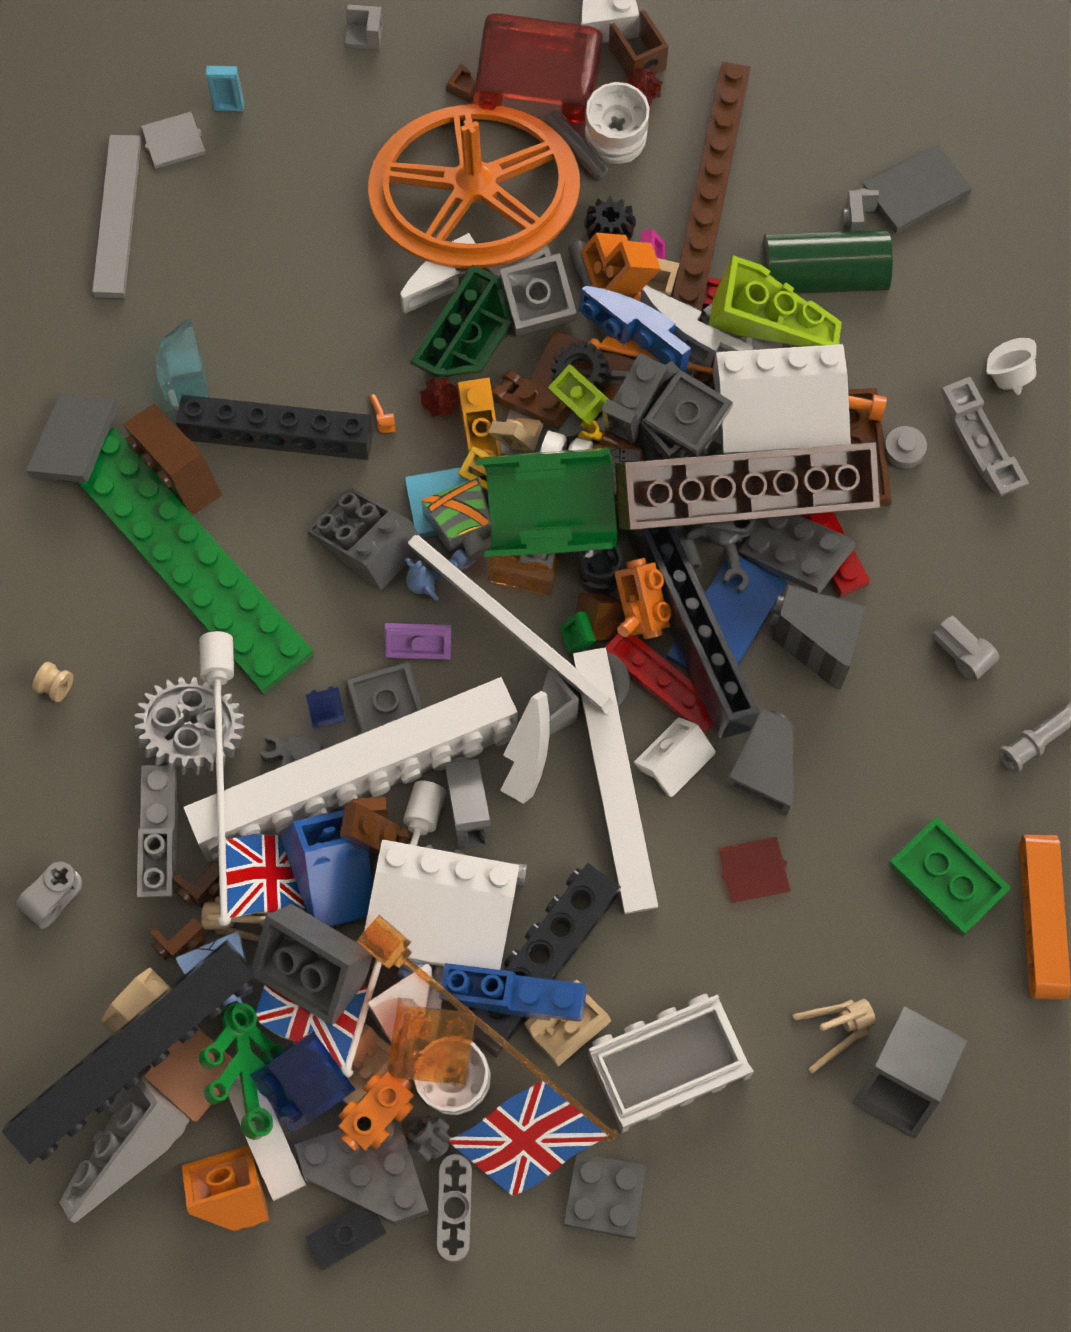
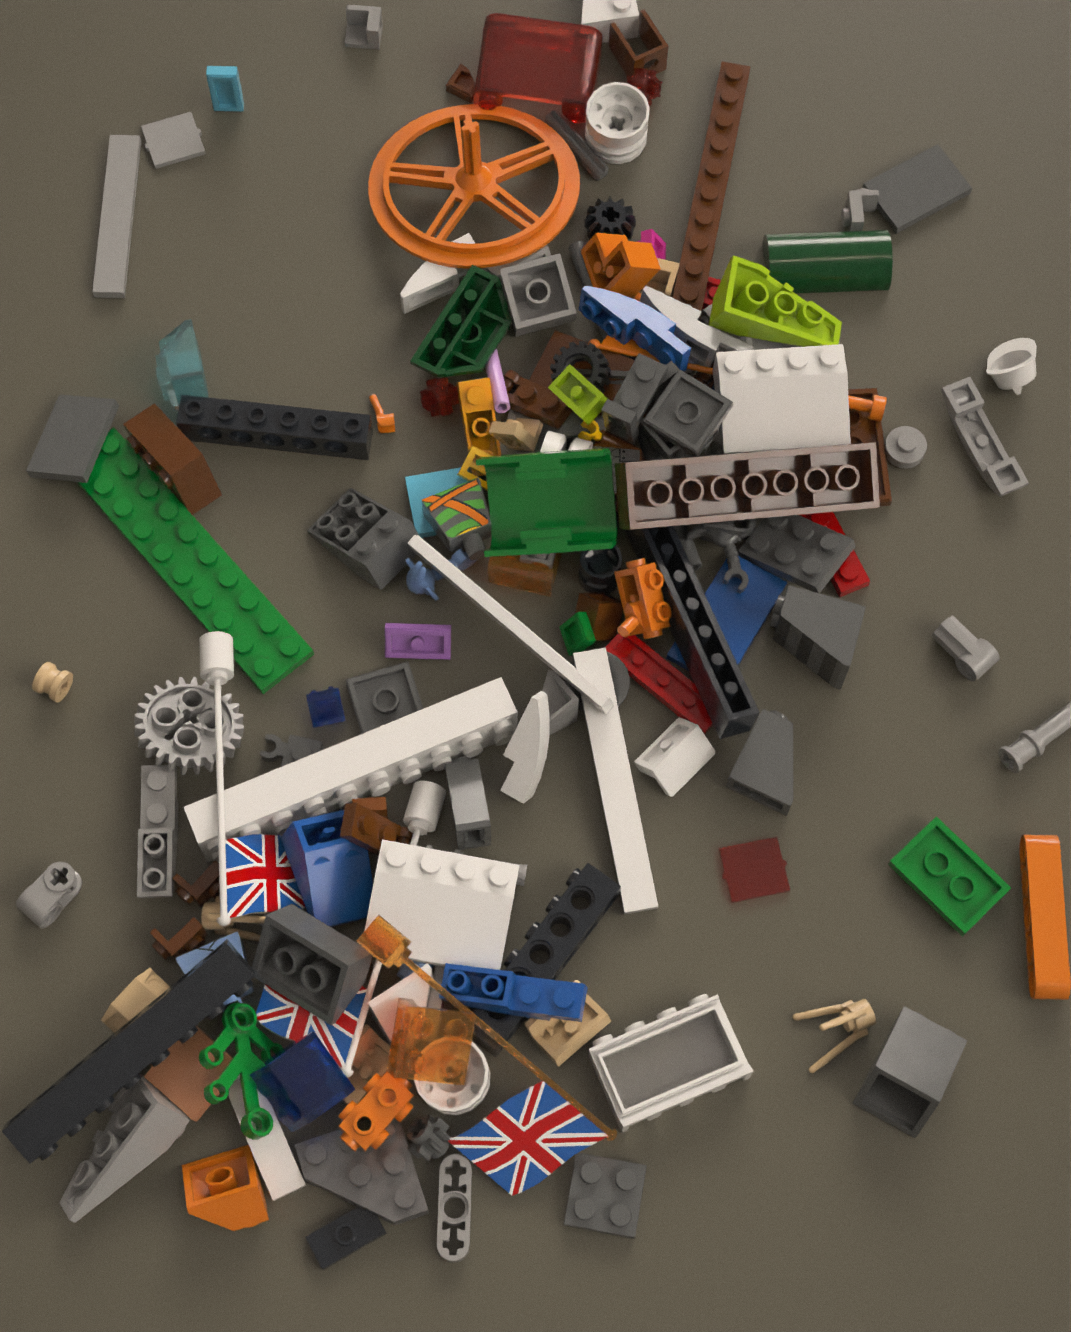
(497, 382): none -> lavender piece

